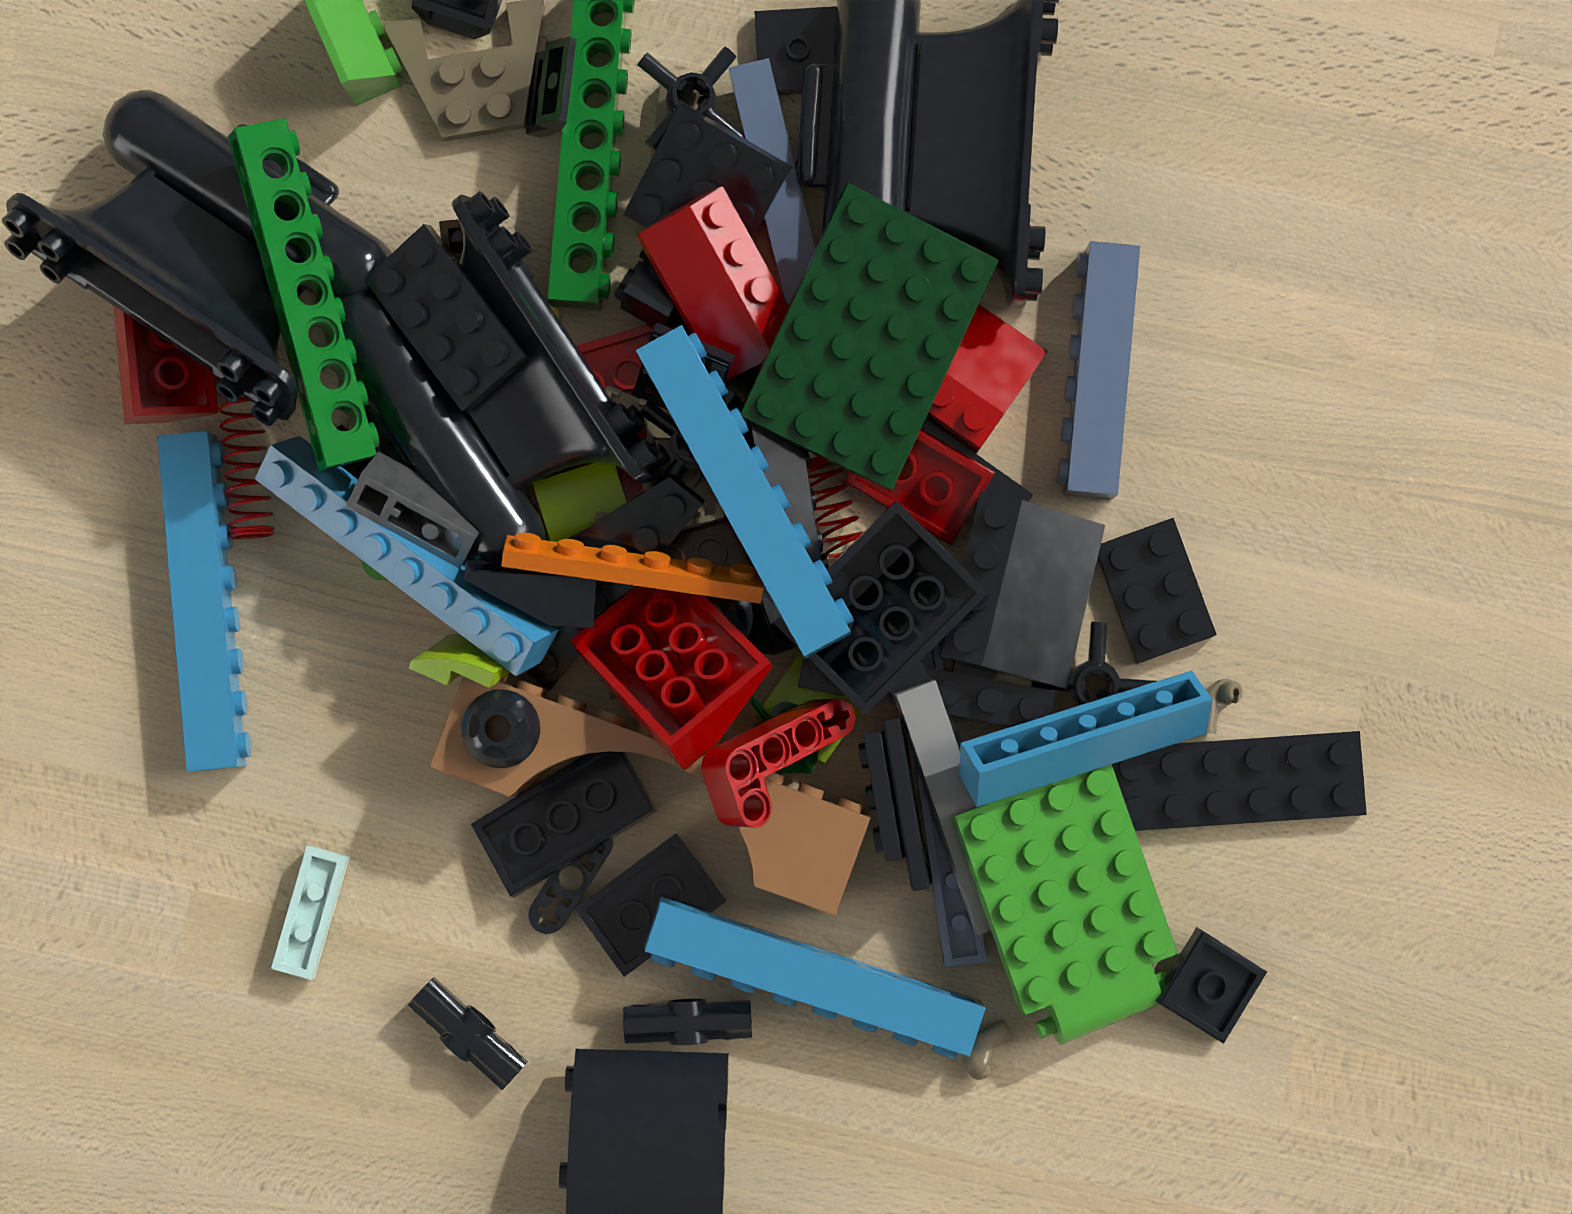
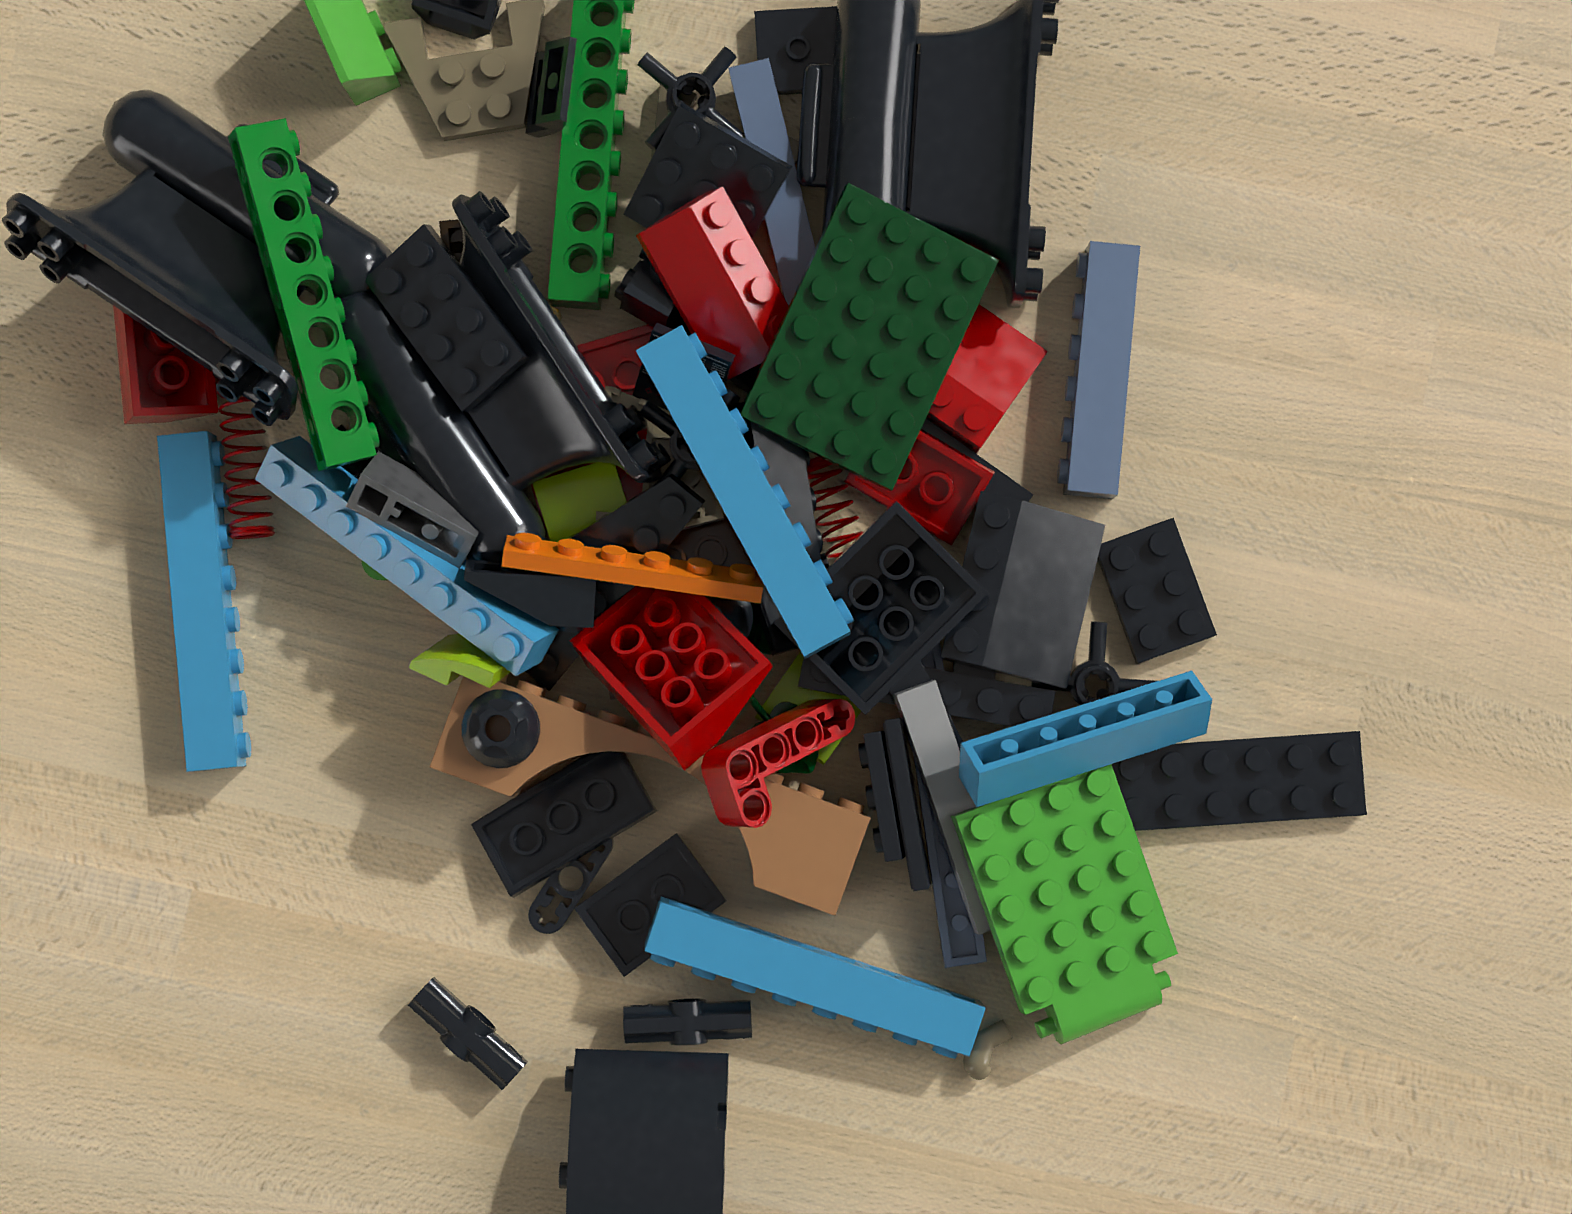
(310, 912): light aqua plate -> none
(1210, 985): black plate -> none
(1223, 694): dark tan arm -> none

